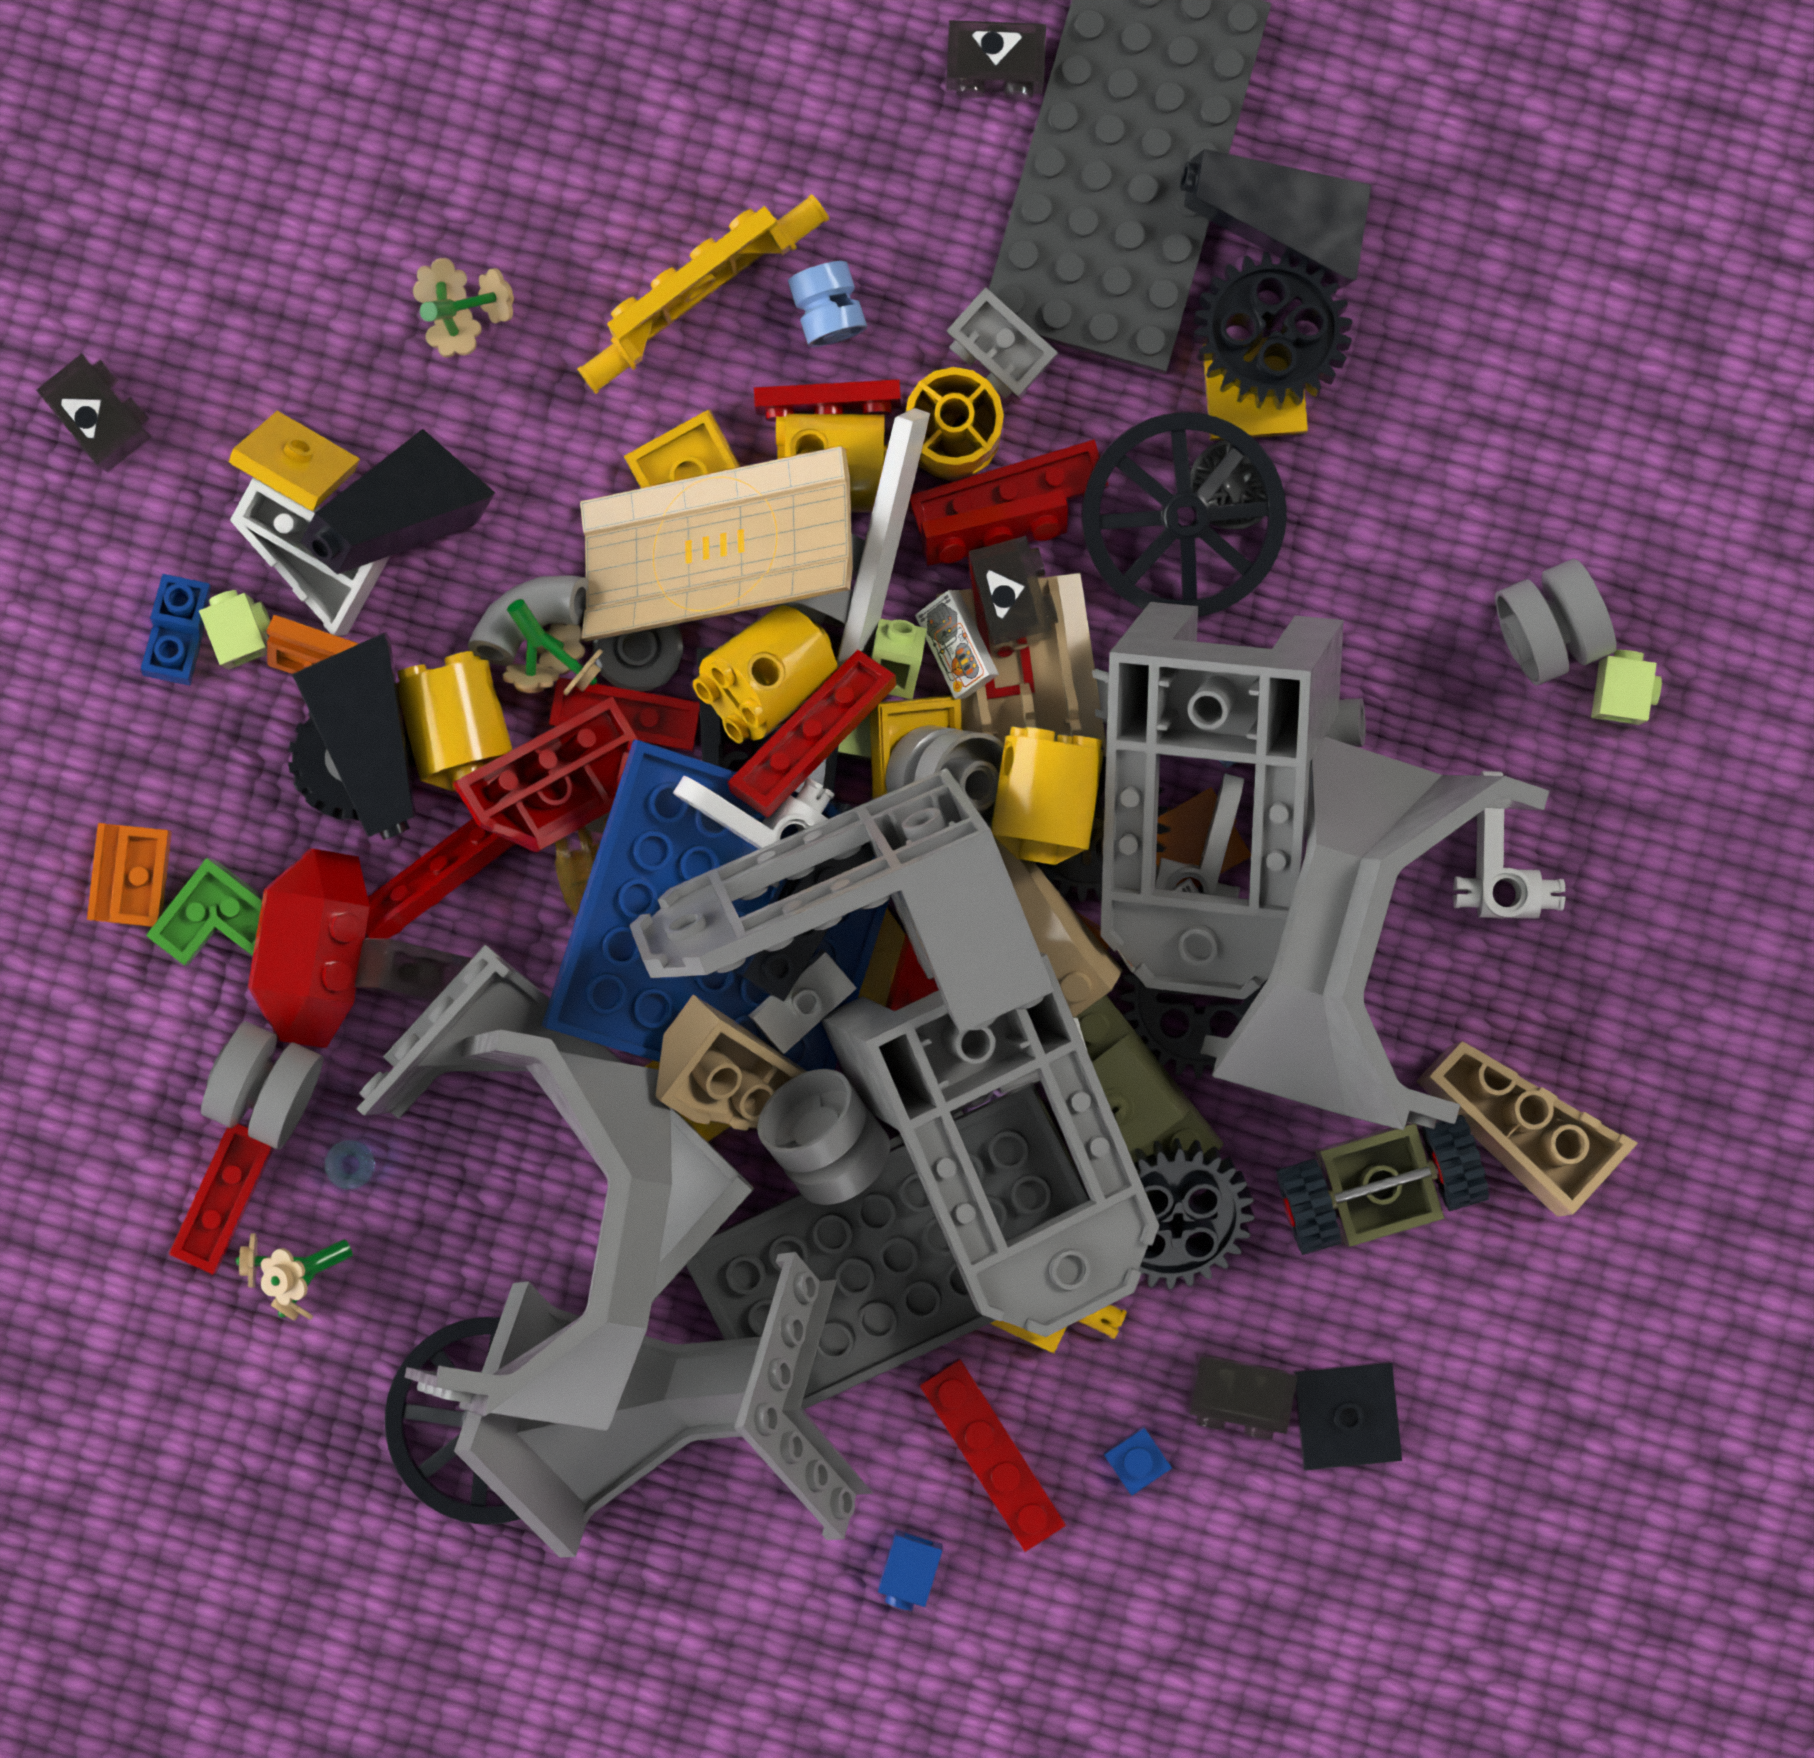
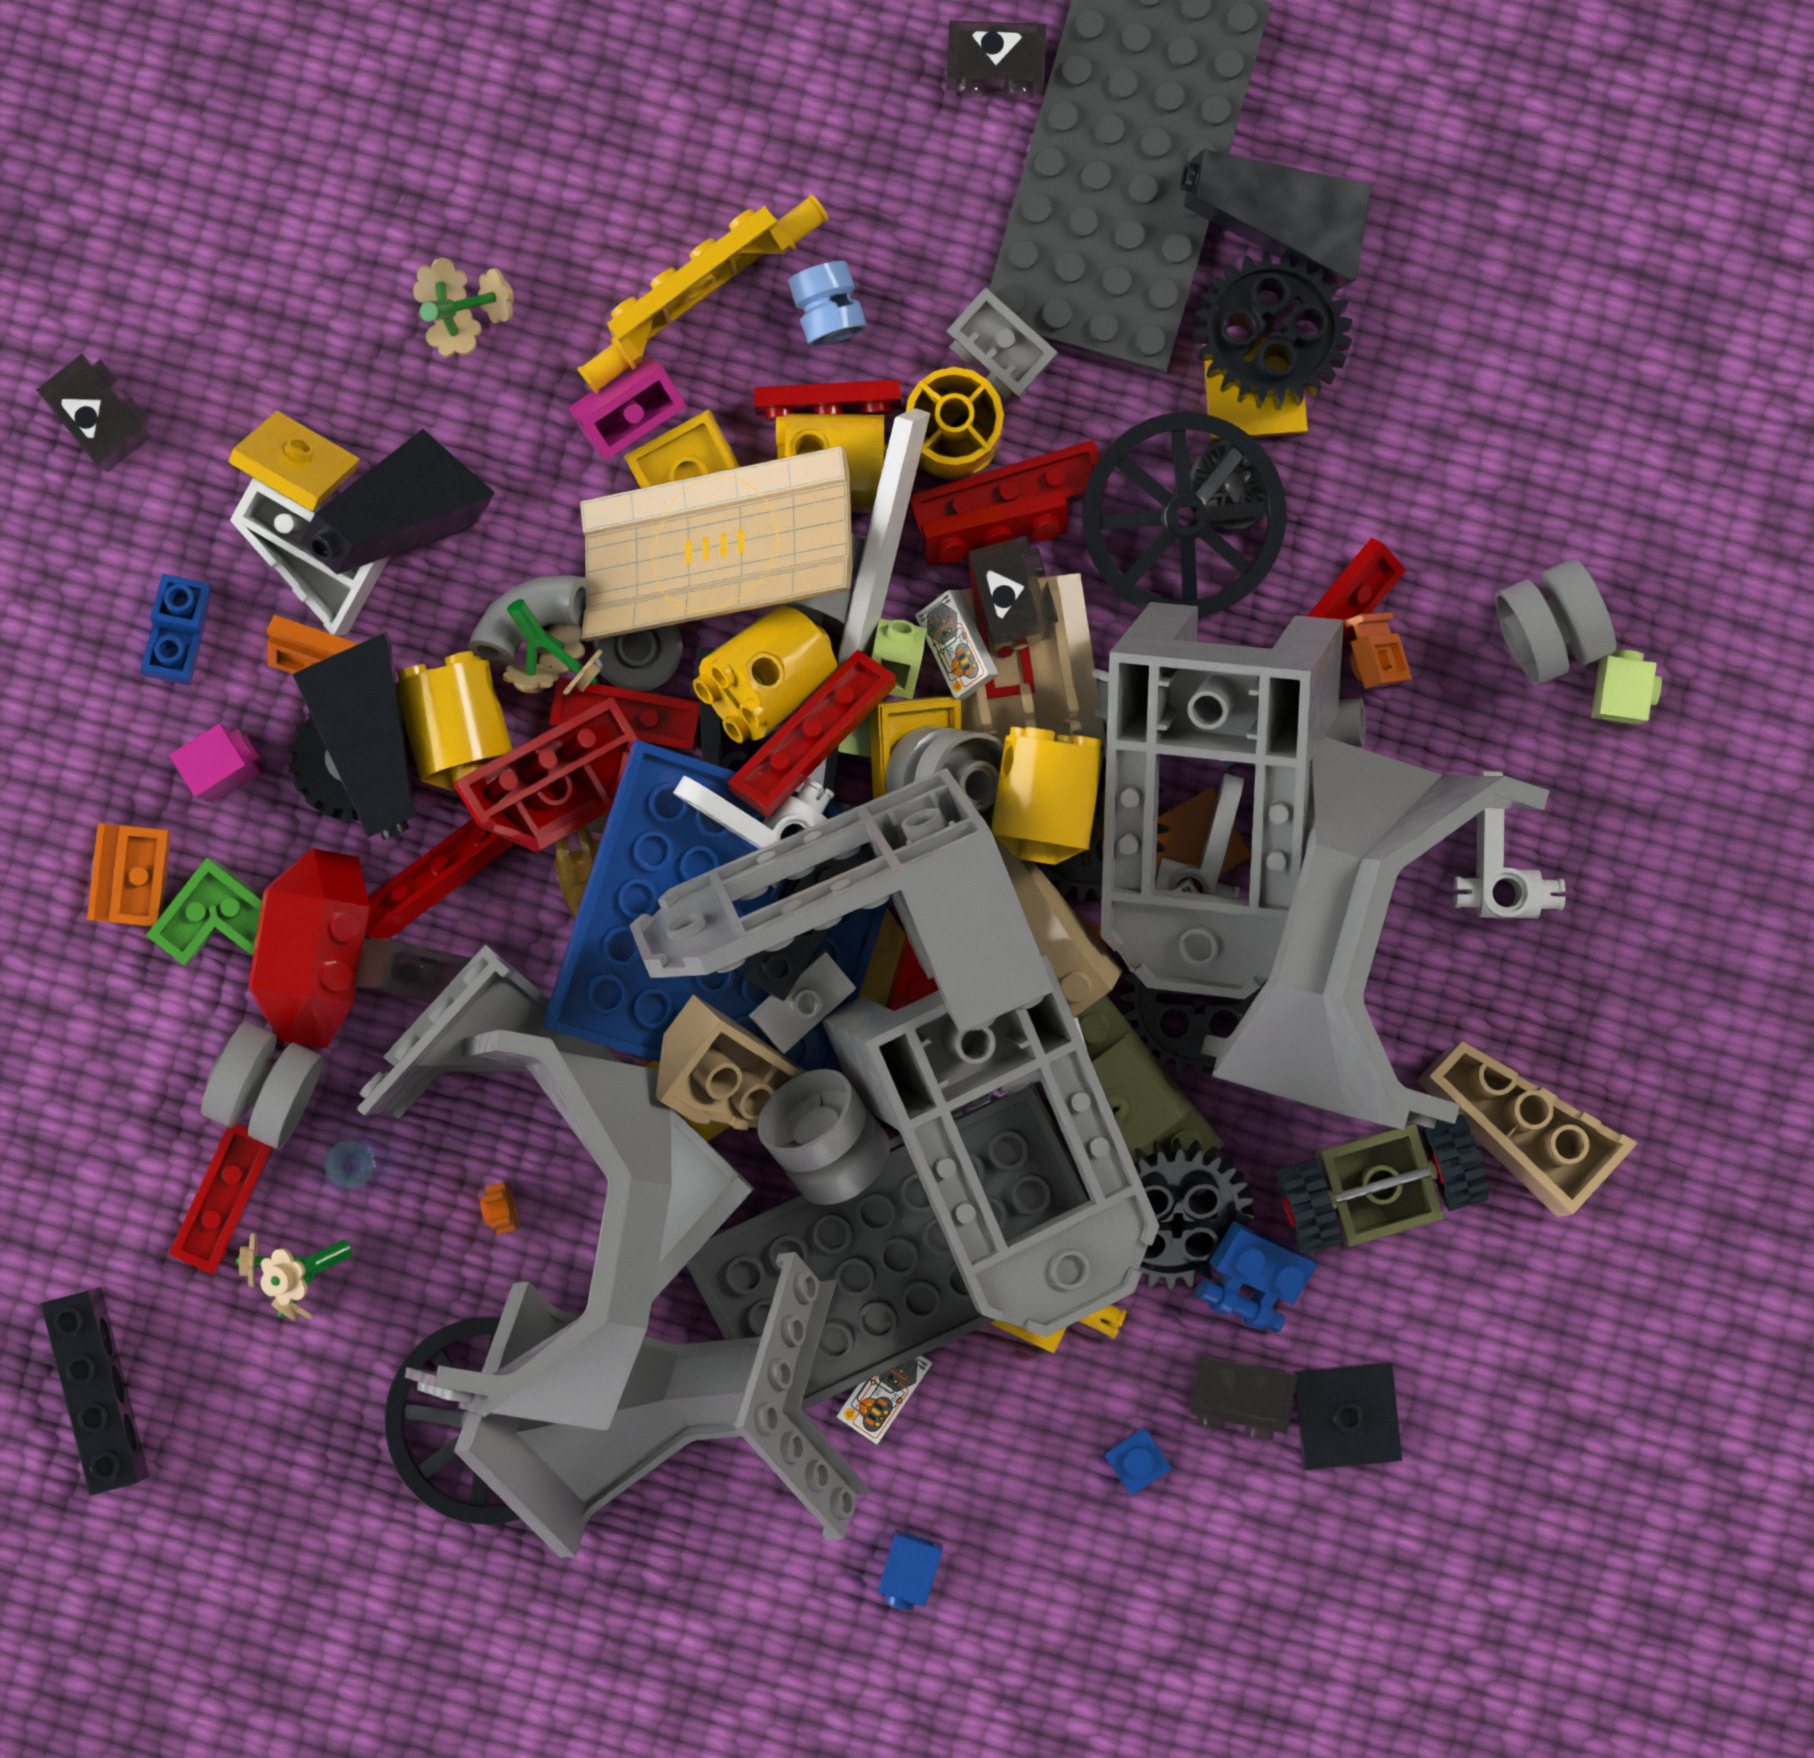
(95, 1391): none -> black brick
(217, 762): none -> dark pink brick
(236, 628): yellowish green brick -> none
(499, 1208): none -> orange plate
(627, 407): none -> dark pink brick
(881, 1398): none -> tile
(992, 1455): red plate -> none
(1260, 1263): none -> blue plate
(1360, 586): none -> red plate
(1377, 653): none -> orange plate

